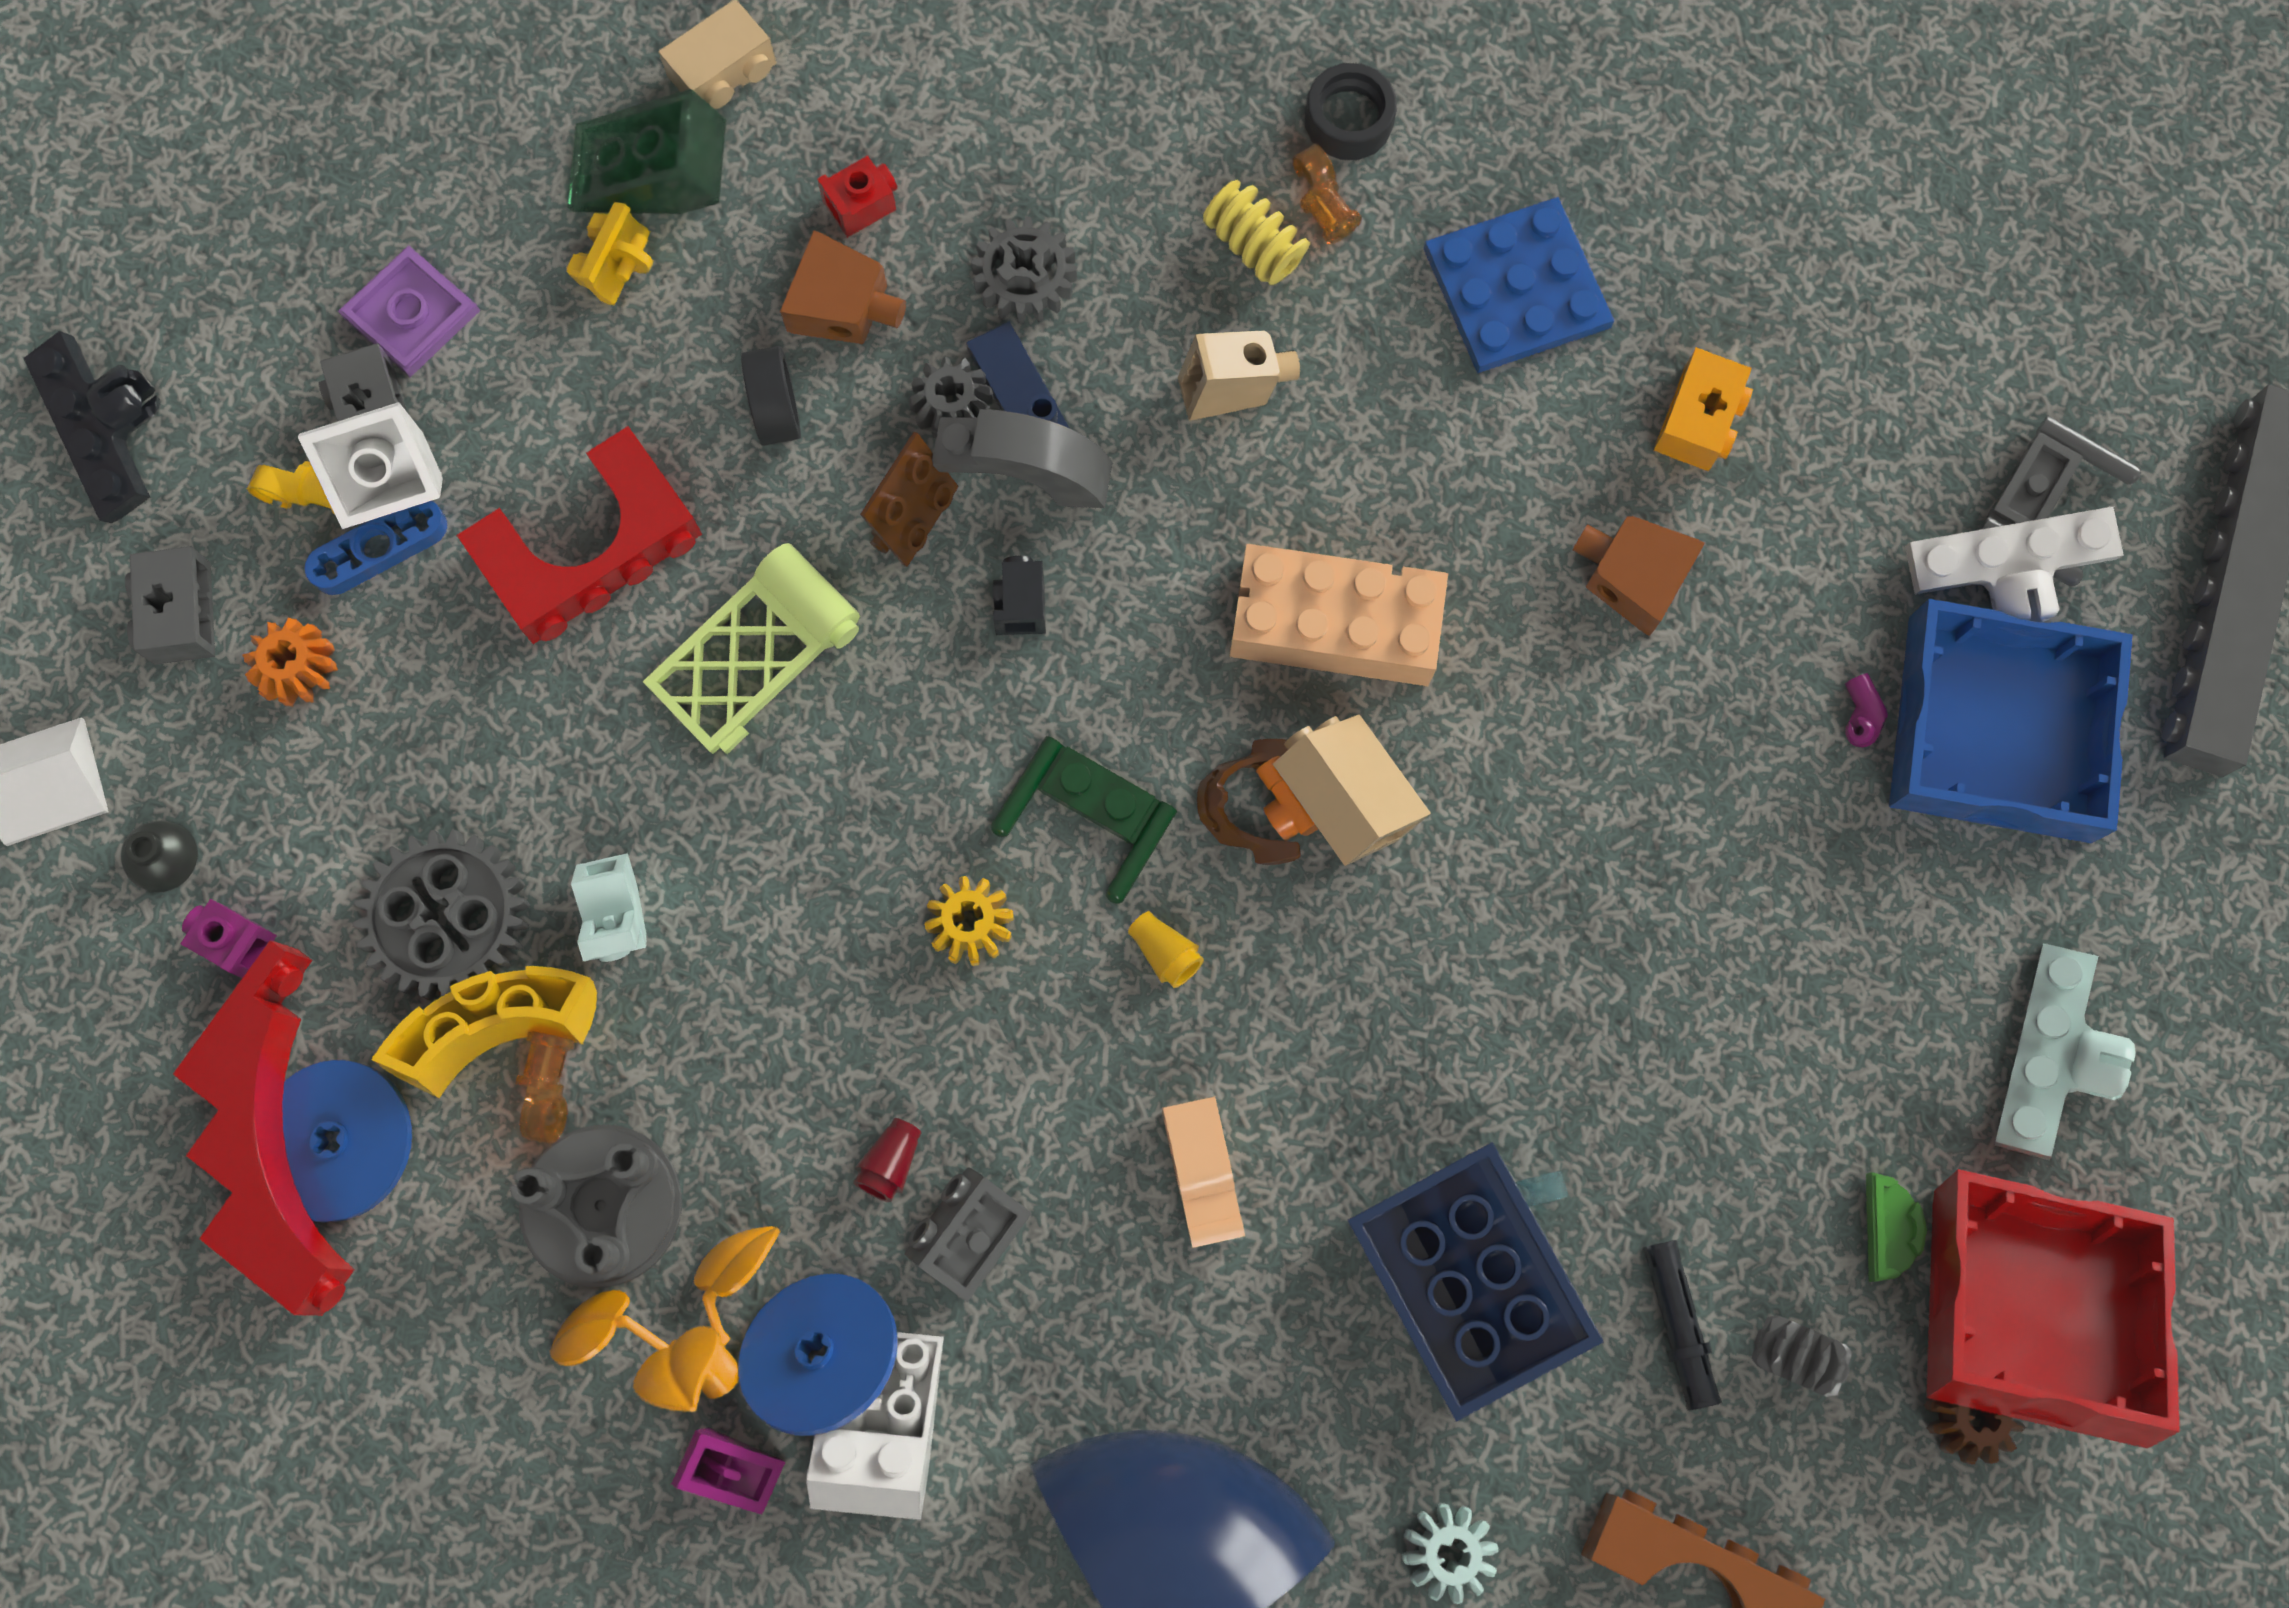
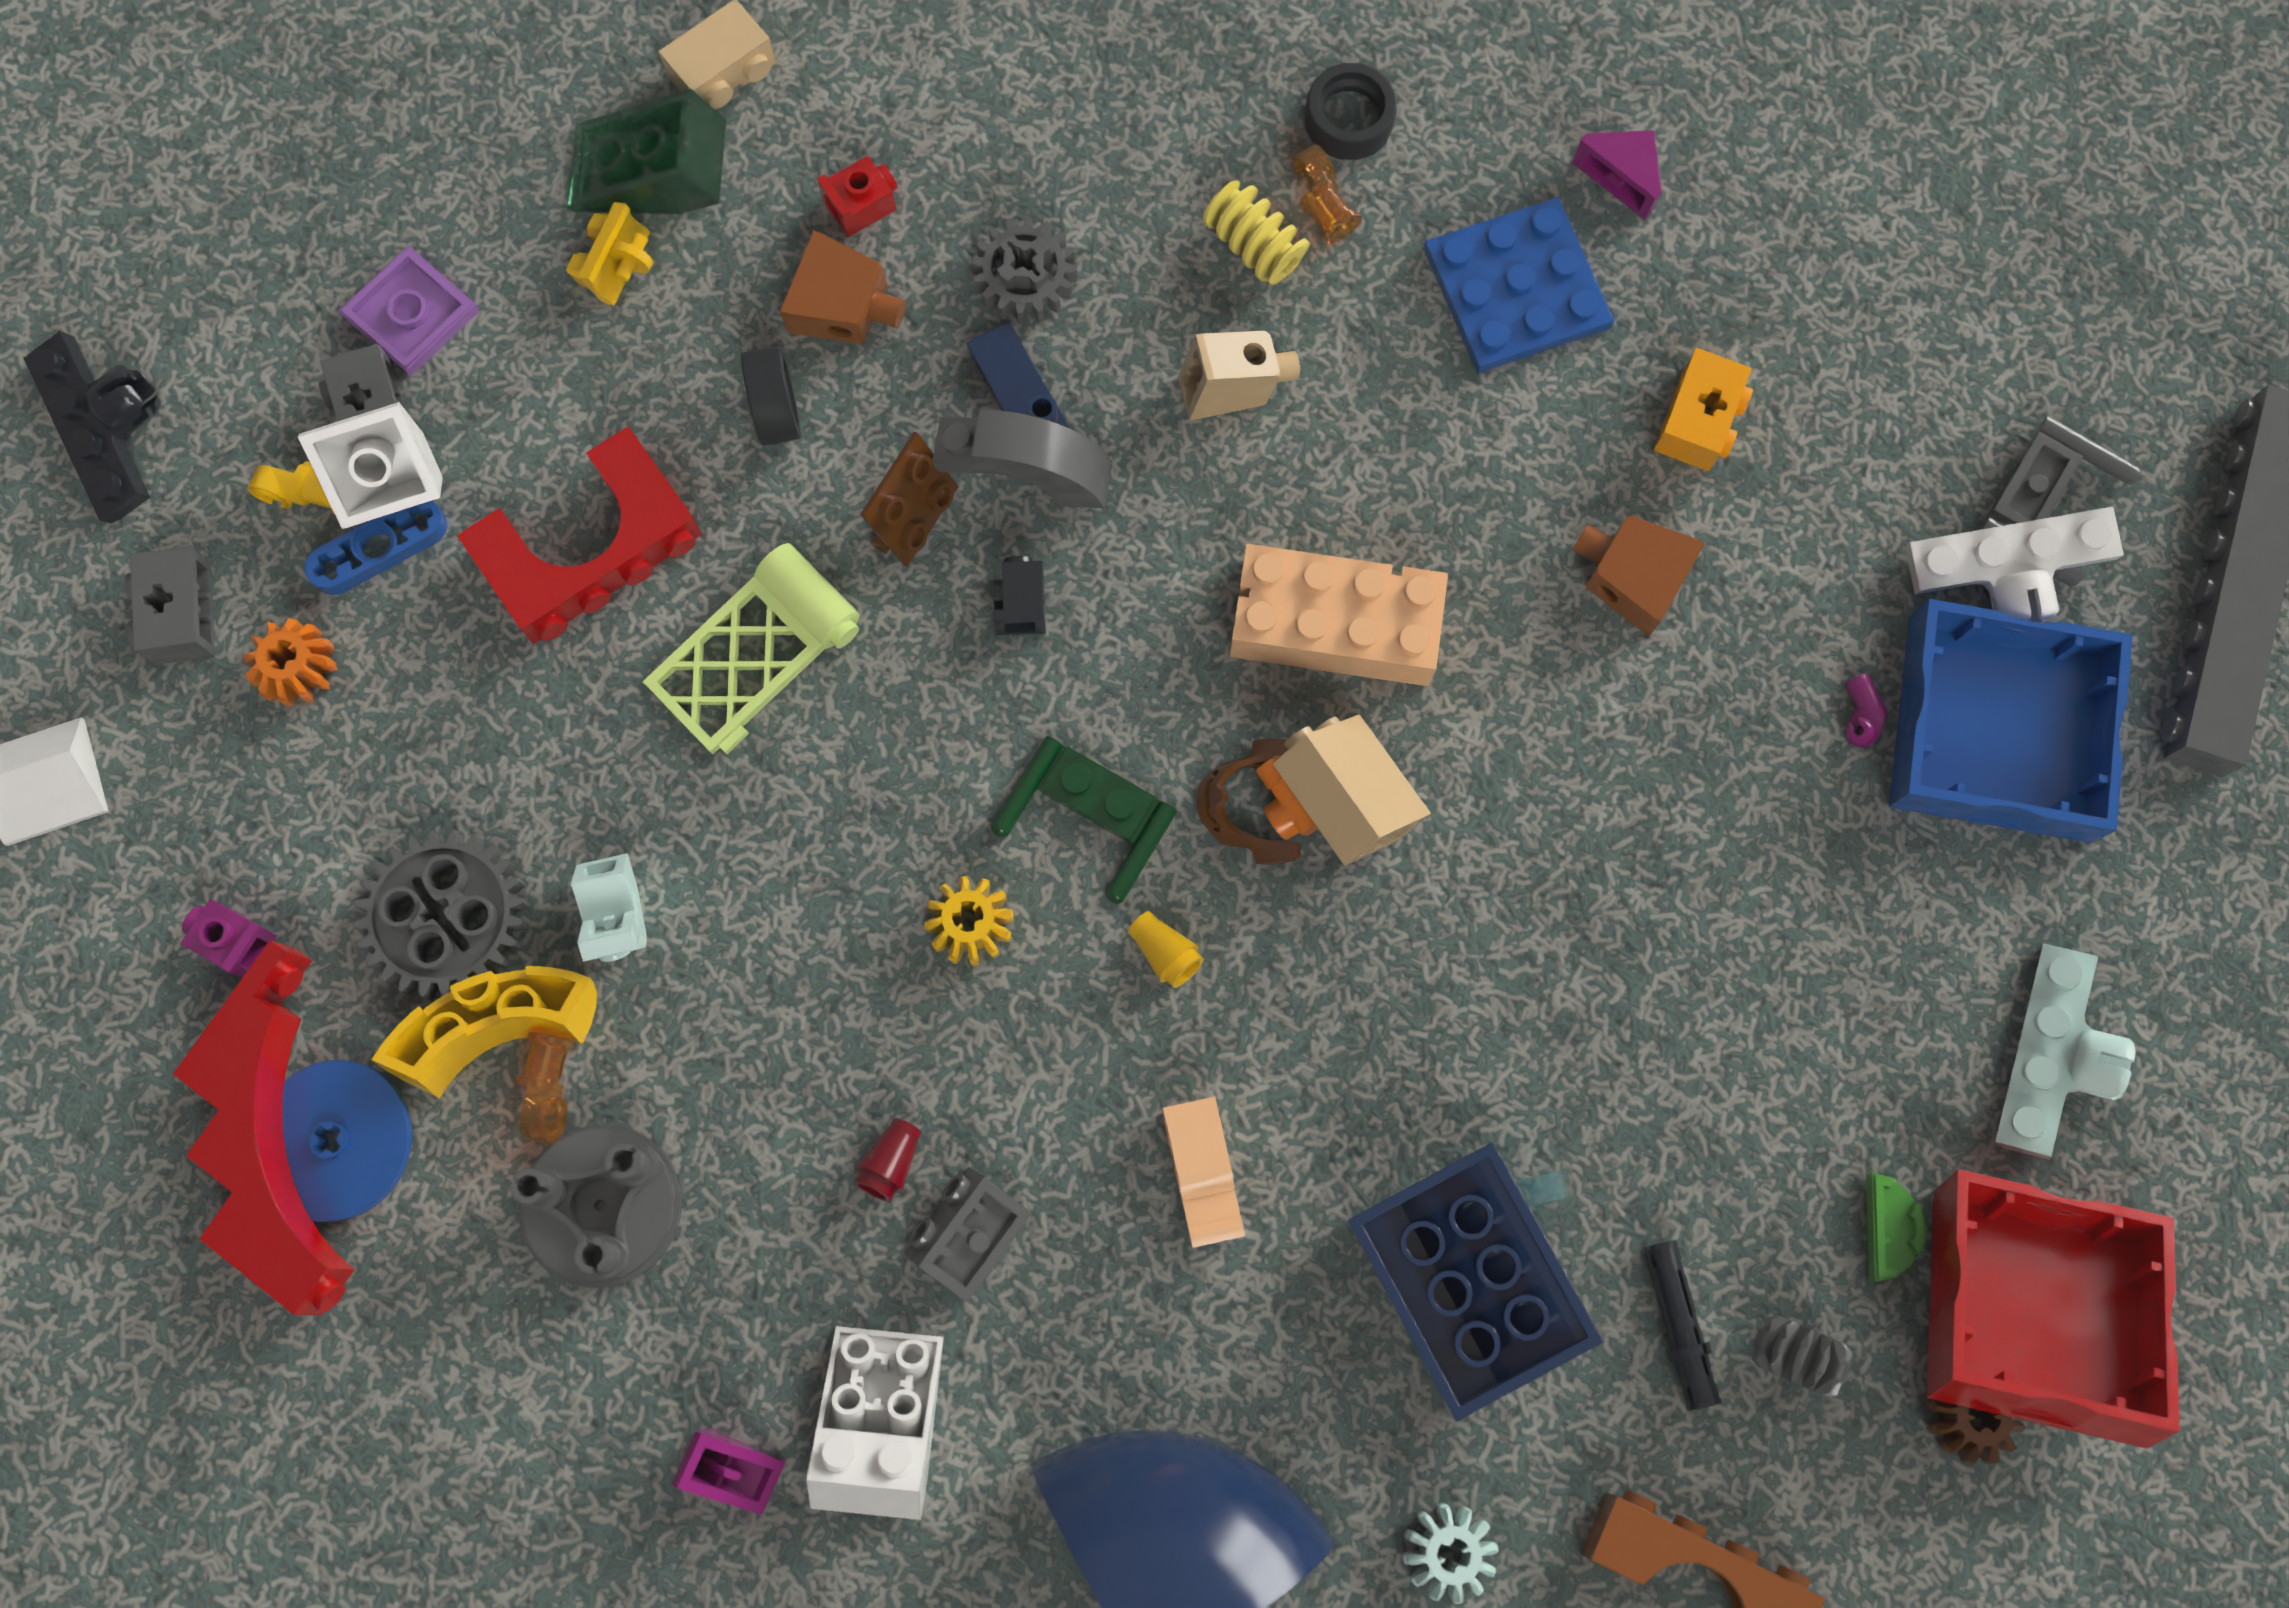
(159, 856): pearl dark grey brick -> none
(698, 1357): light orange plant -> none
(831, 1389): blue piece -> none
(931, 391): dark grey gear -> none
(1623, 166): none -> magenta slope

